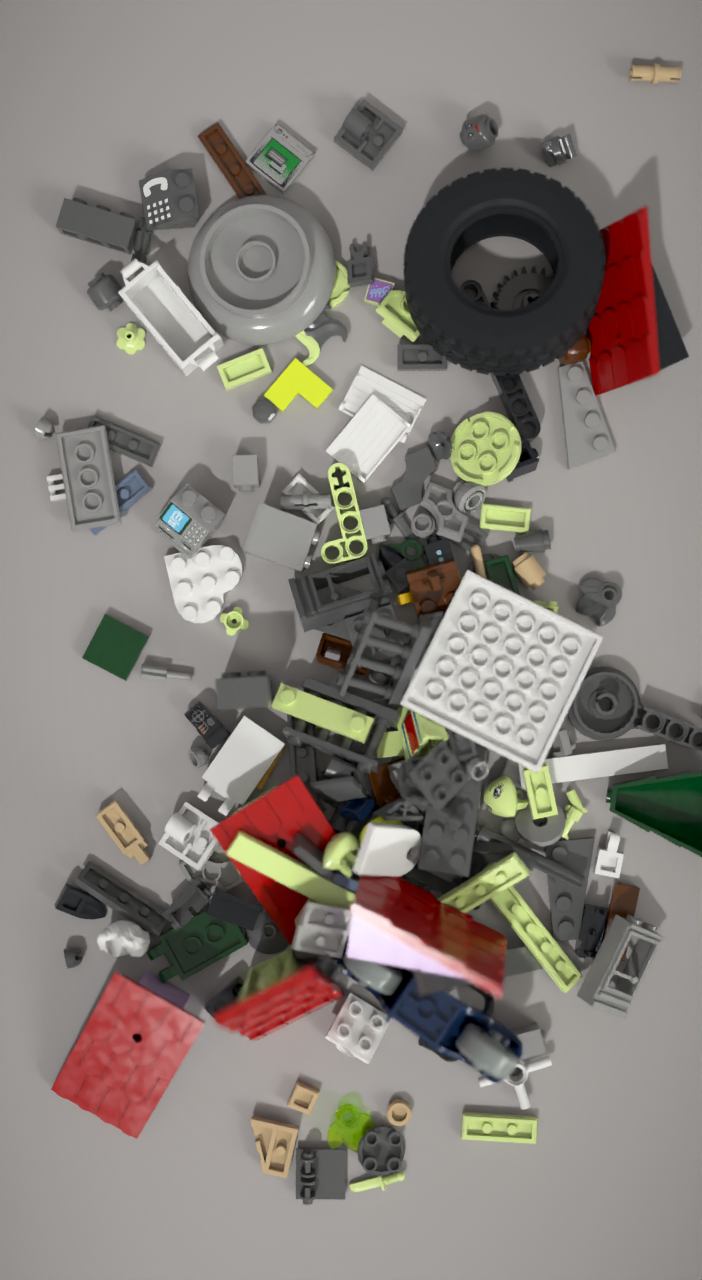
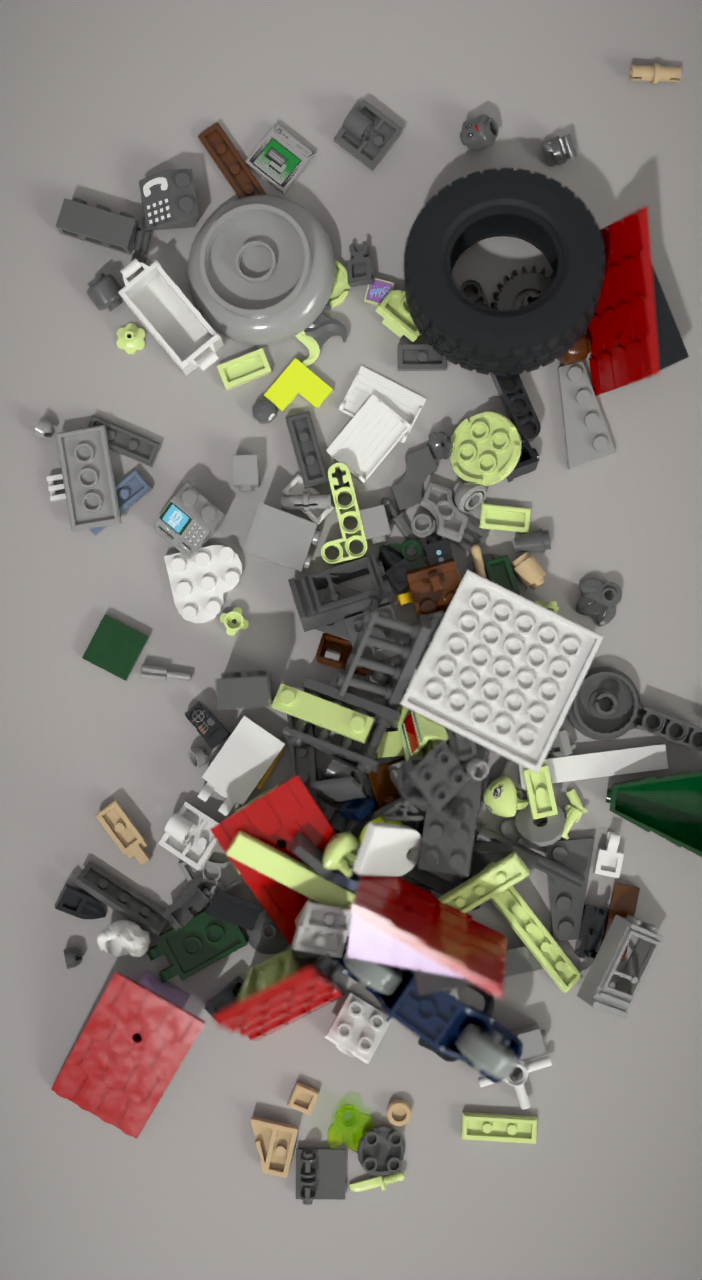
(307, 450): none -> dark grey tile

